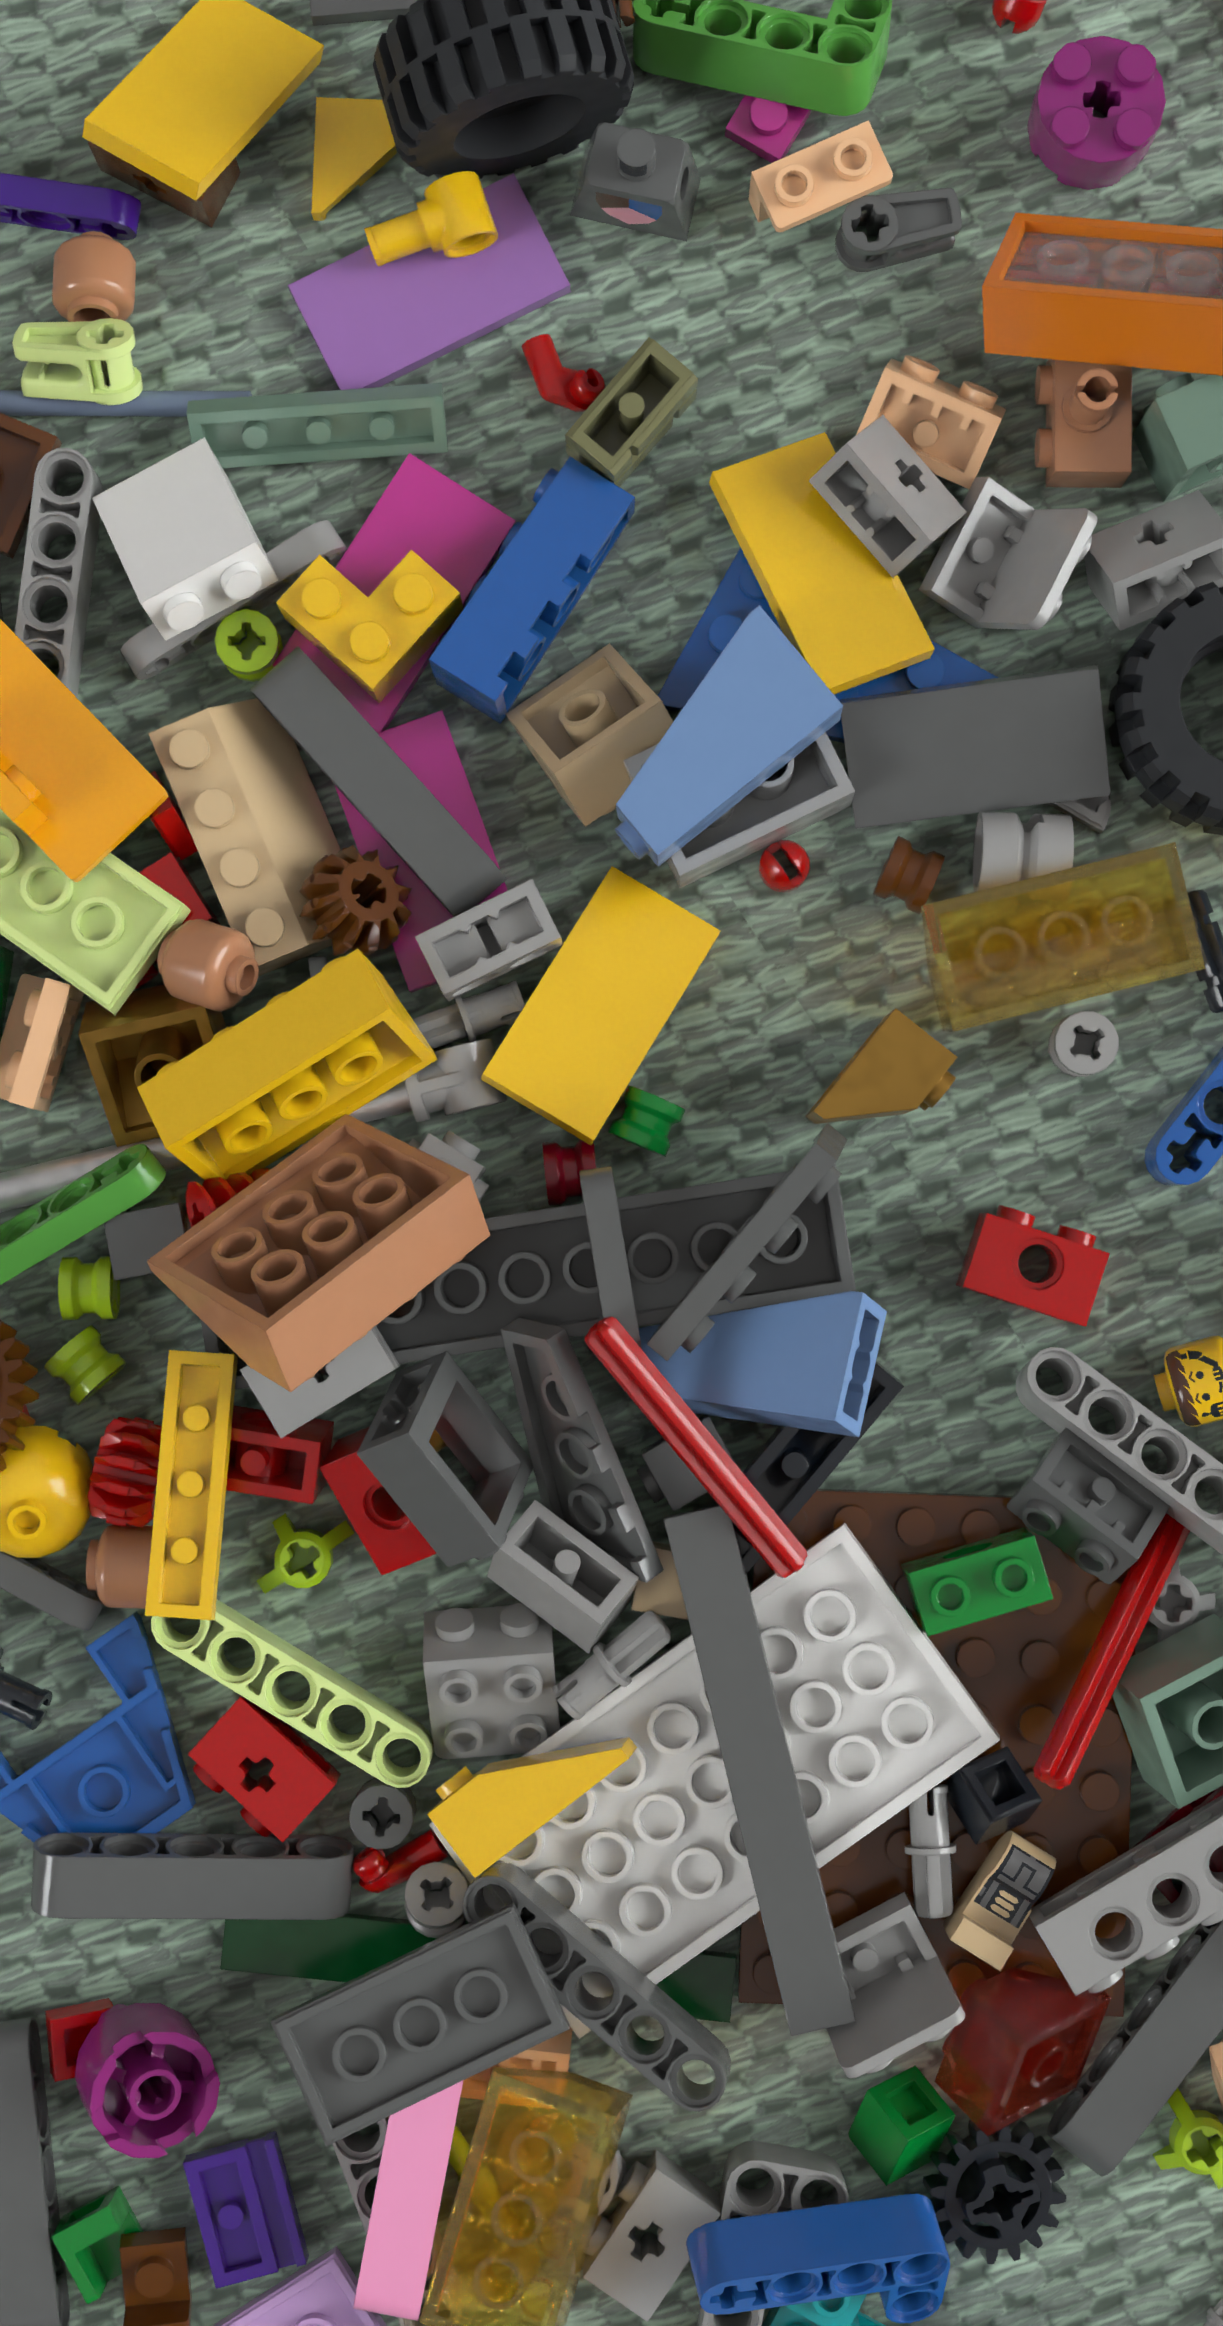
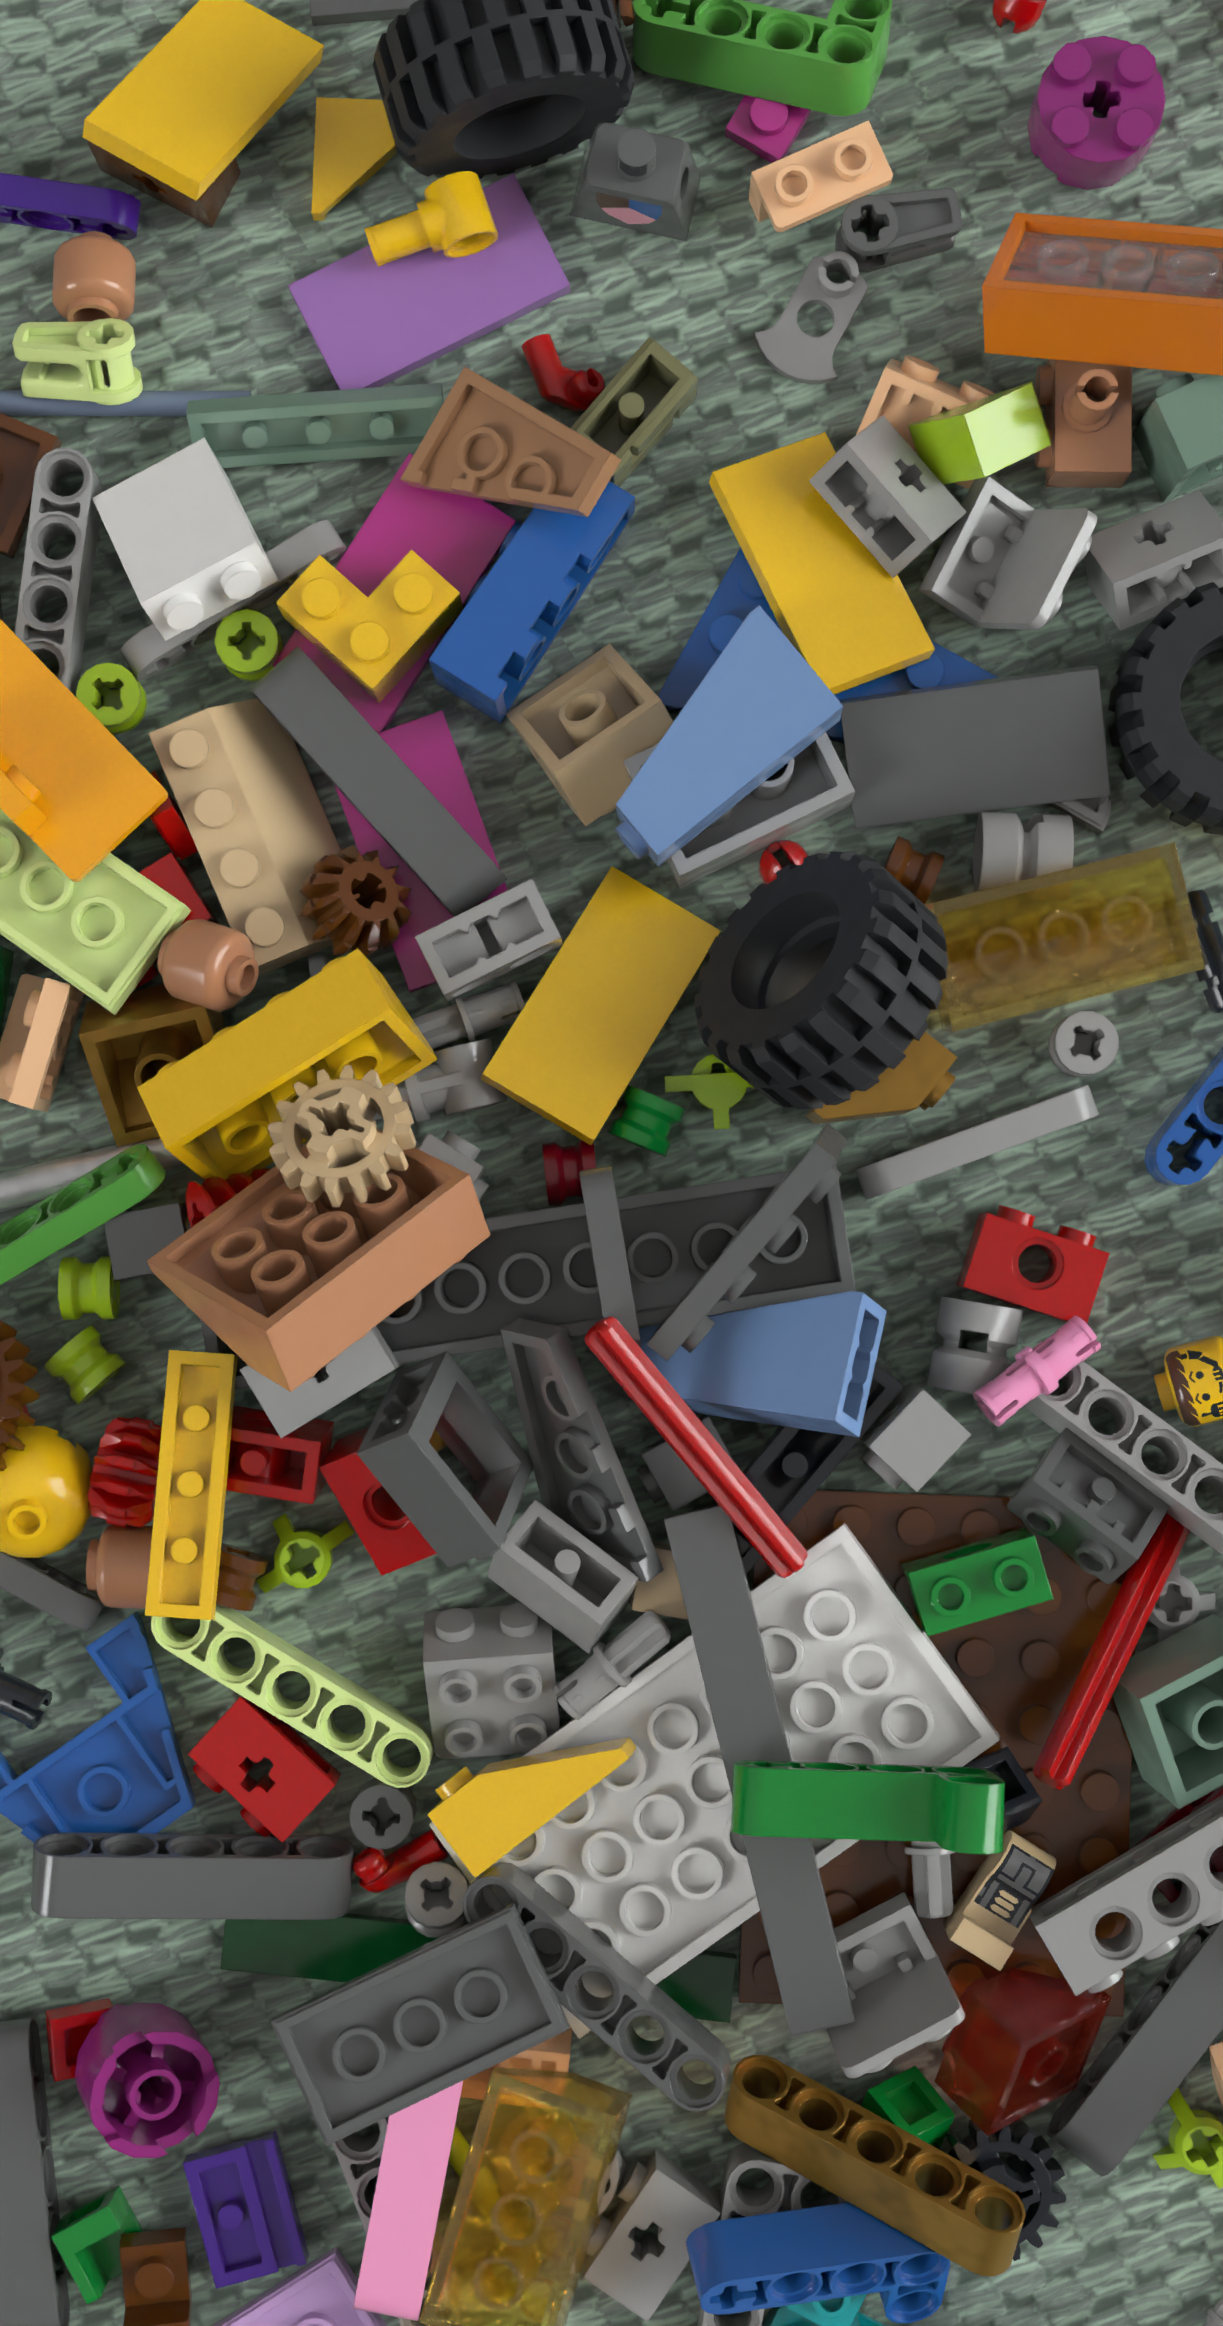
(121, 708): none -> lime wheel
(237, 1577): none -> reddish brown wheel
(341, 1136): none -> tan gear
(508, 453): none -> medium nougat wing
(712, 1091): none -> lime piece
(808, 357): none -> light grey piece
(821, 980): none -> black tyre
(870, 1802): none -> green beam
(874, 2165): none -> pearl gold beam
(912, 1439): none -> light grey brick
(969, 1369): none -> light grey wheel
(977, 1142): none -> light grey beam
(982, 435): none -> lime slope
(1036, 1370): none -> bright pink pin

